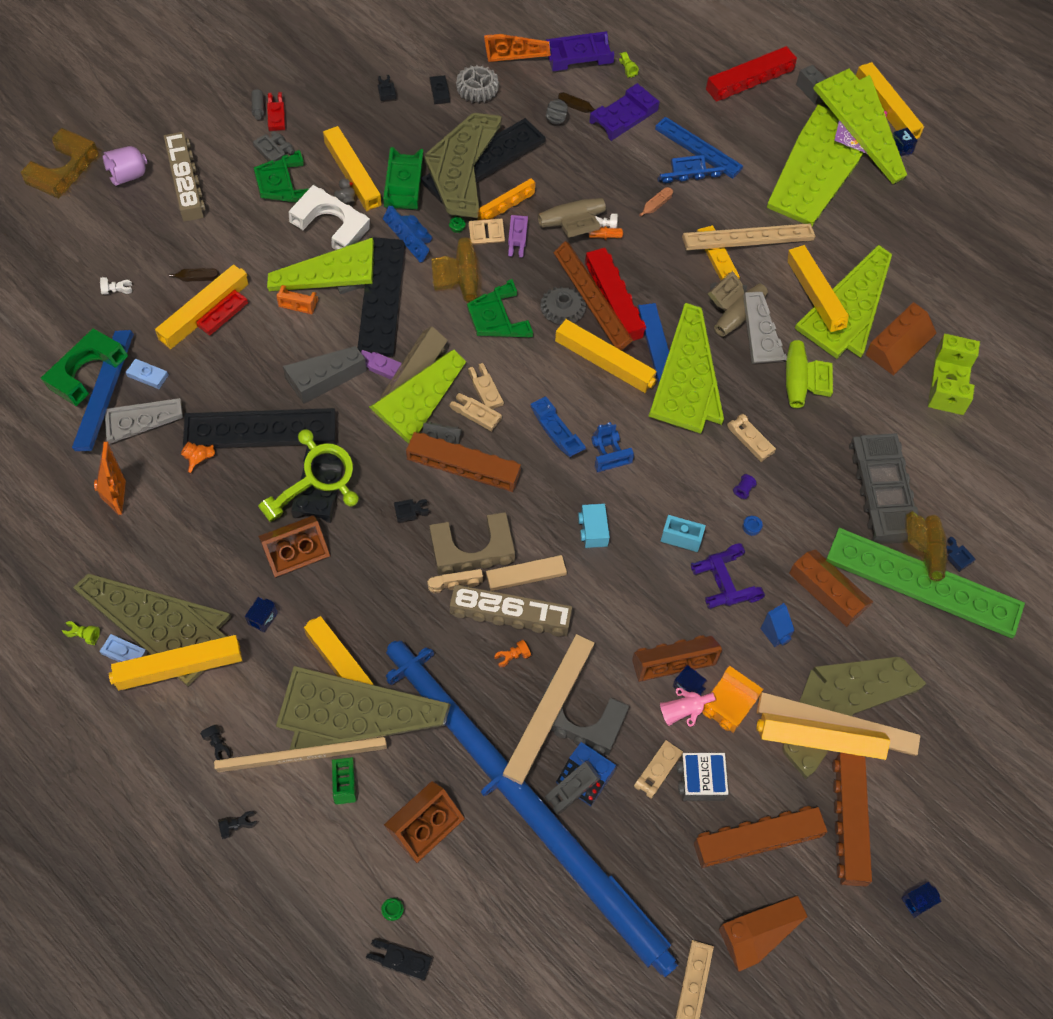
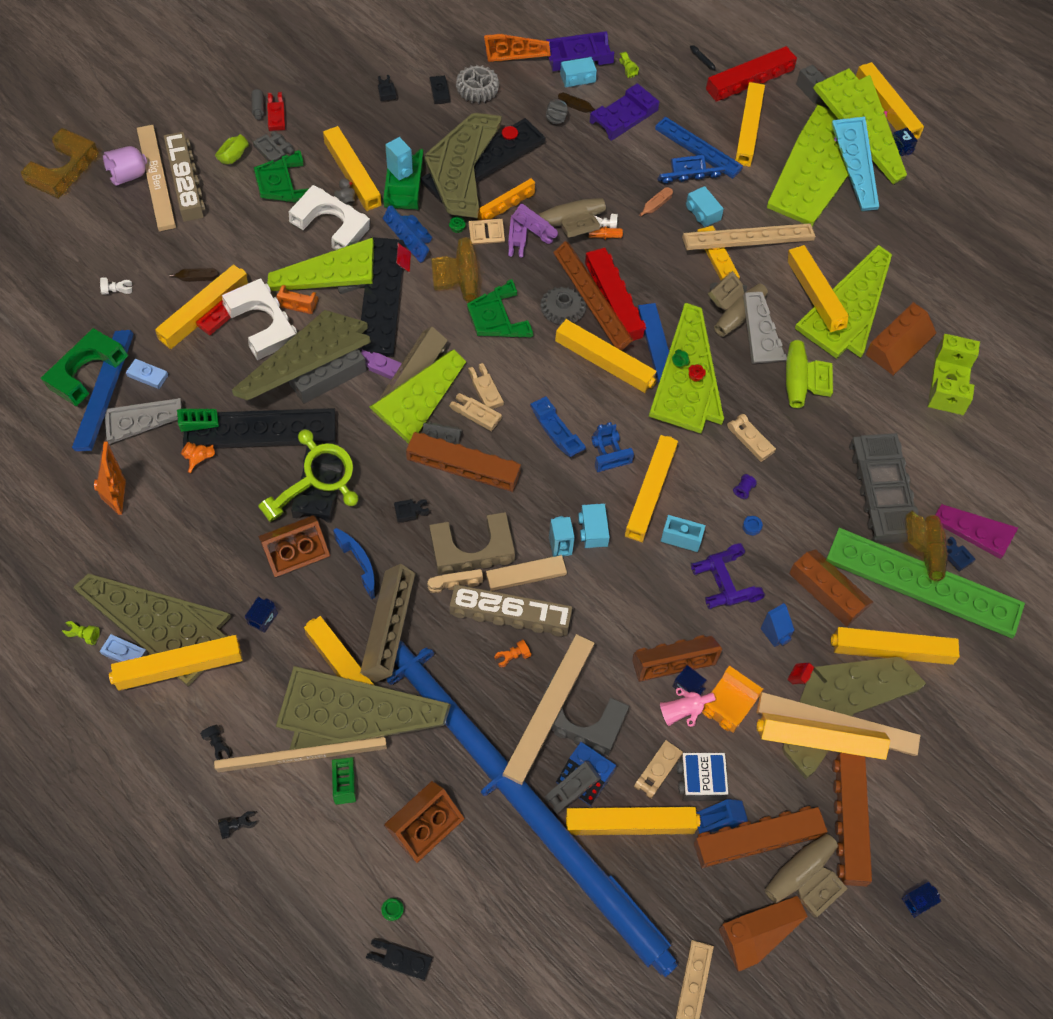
(156, 178): none -> tan tile
(198, 424): none -> green slope
(232, 149): none -> lime piece
(258, 297): none -> white arch
(316, 344): none -> olive wing
(346, 544): none -> blue slope
(387, 623): none -> dark tan brick
(399, 158): none -> medium azure brick
(403, 257): none -> red sticker
(509, 132): none -> red piece
(535, 223): none -> medium lavender hinge
(561, 536): none -> medium azure brick
(578, 72): none -> medium azure brick
(632, 821): none -> yellow brick
(651, 488): none -> yellow brick
(680, 358): none -> green plate
(695, 50): none -> black piece
(696, 376): none -> red plate
(704, 206): none -> medium azure brick
(723, 814): none -> blue slope
(749, 124): none -> yellow brick
(801, 673): none -> red plate
(806, 873): none -> dark tan plate
(855, 149): none -> medium azure wing
(892, 644): none -> yellow brick
(981, 531): none -> magenta wing

